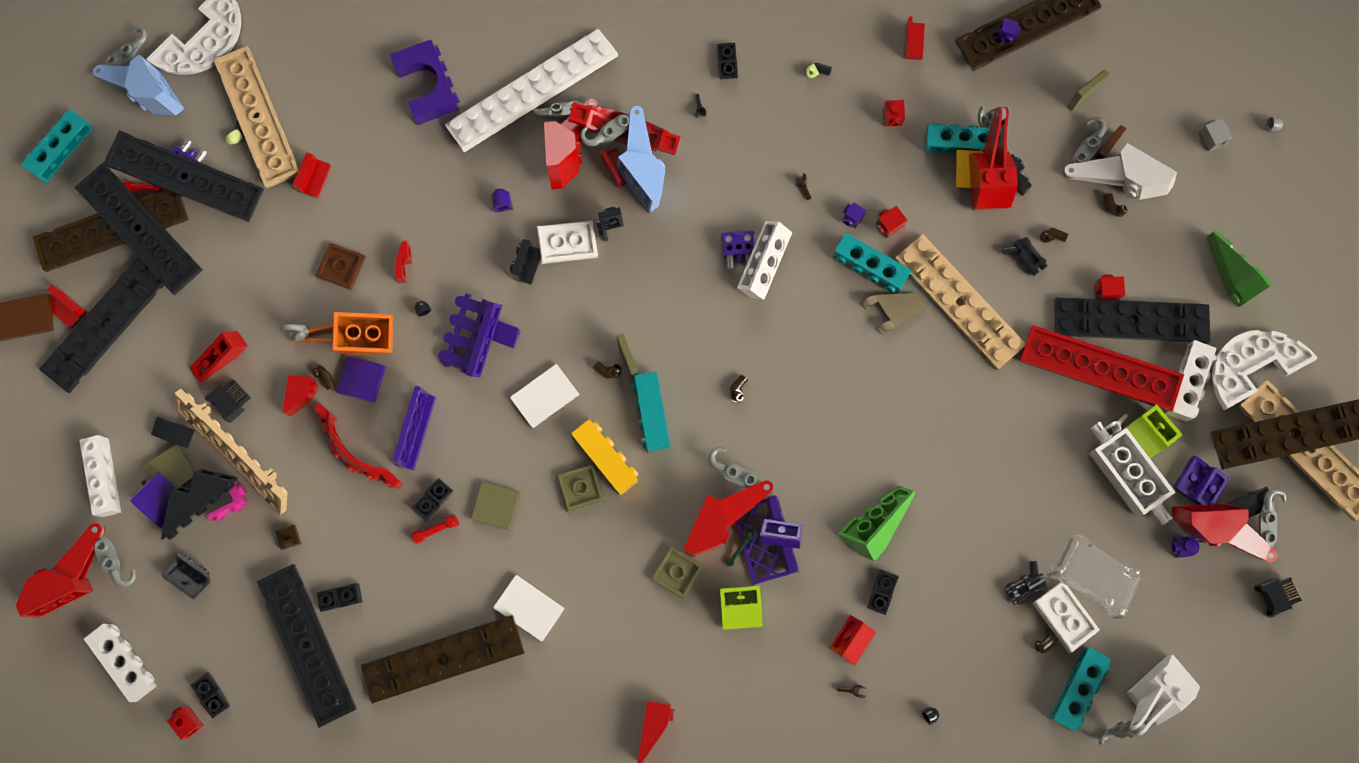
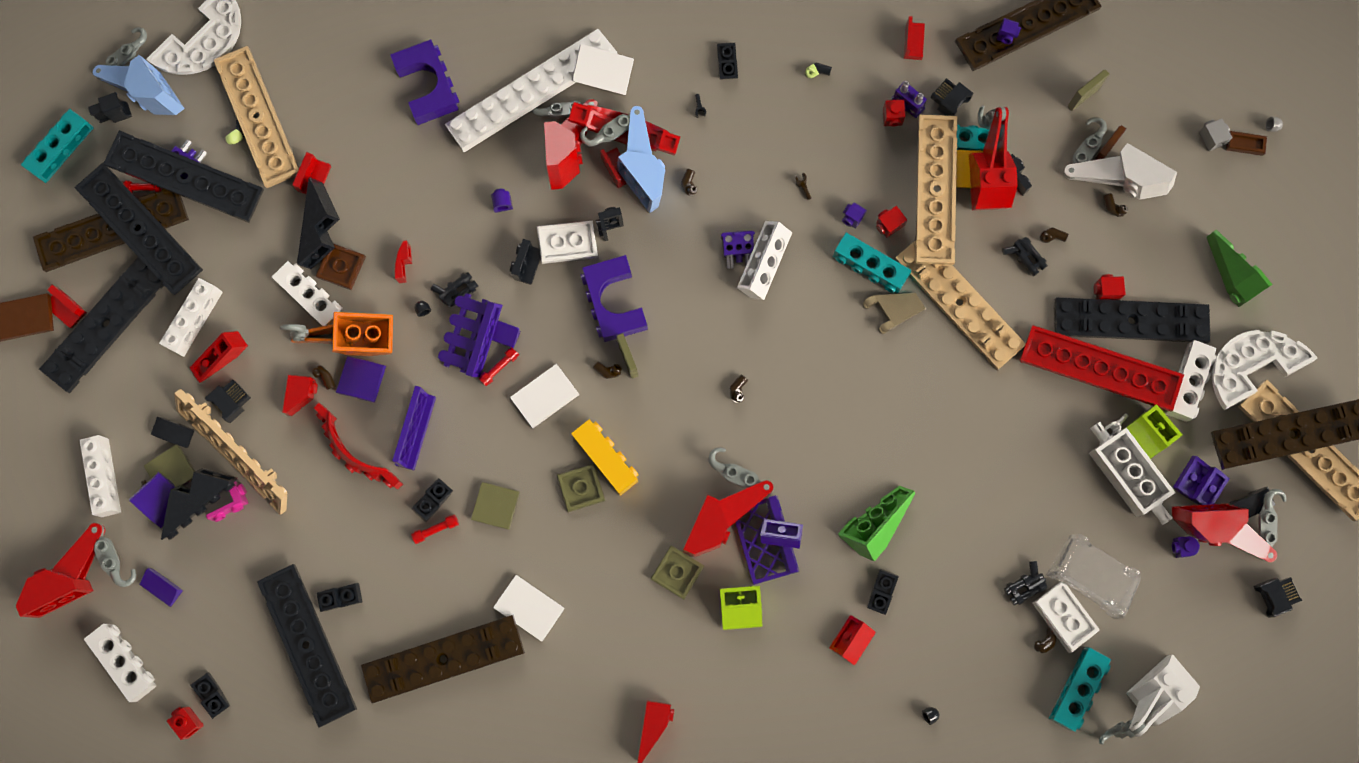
(110, 109): none -> black piece
(160, 586): none -> dark purple slope
(187, 576): black bracket -> none
(191, 317): none -> white brick
(288, 275): none -> white brick
(288, 537): dark brown tile -> none
(317, 220): none -> black slope
(450, 293): none -> black piece
(510, 355): none -> red bar
(598, 278): none -> dark purple arch
(602, 69): none -> white tile
(652, 412): teal brick -> none
(687, 183): none -> dark brown arm
(730, 561): dark green hinge -> none
(853, 690): dark brown hand -> none
(913, 100): none -> dark purple piece
(936, 209): none -> tan piece
(951, 97): none -> black piece
(1247, 143): none -> reddish brown tile

